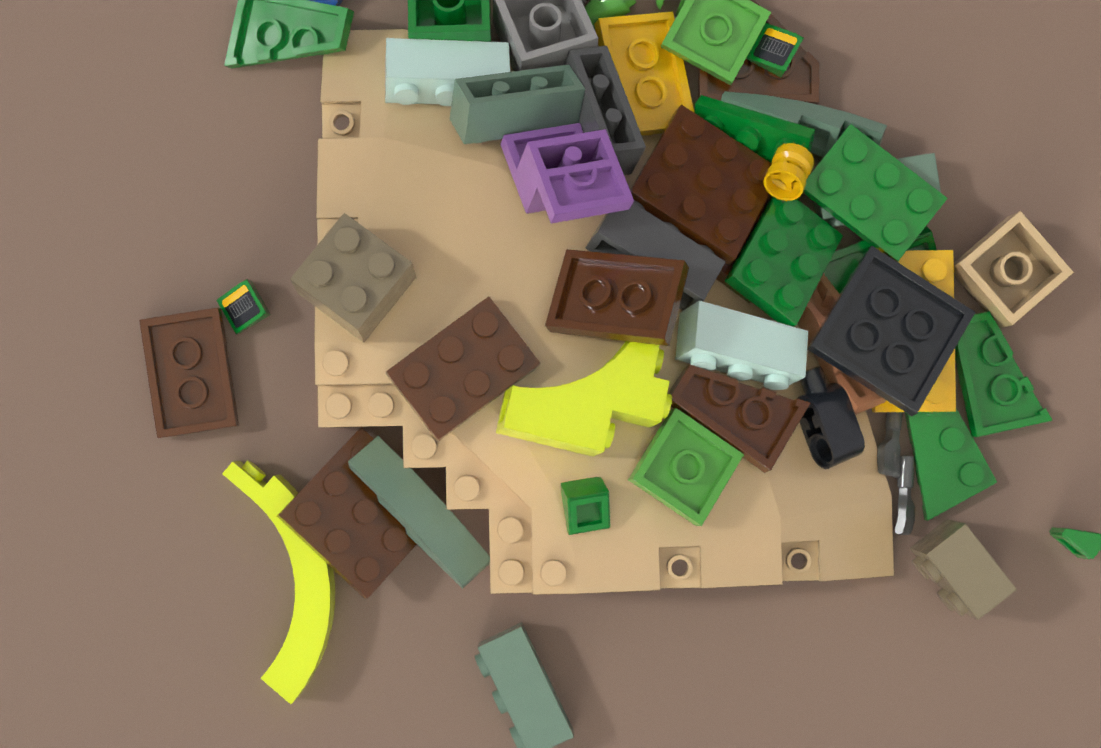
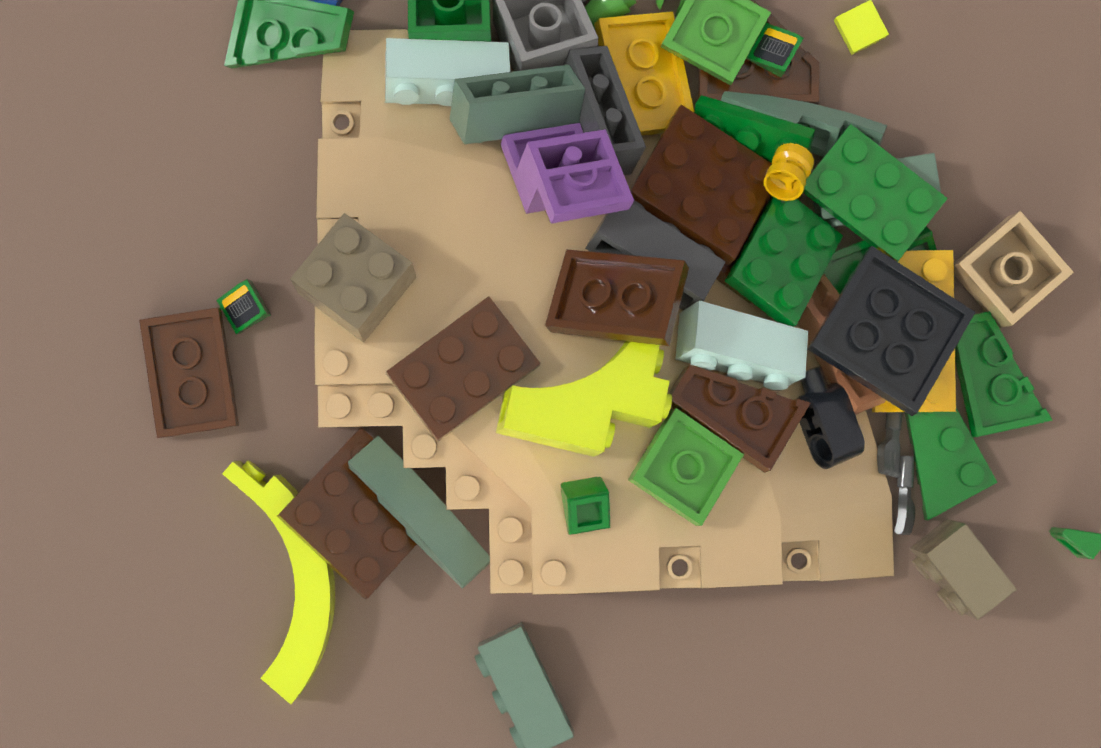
(861, 27): none -> neon yellow tile

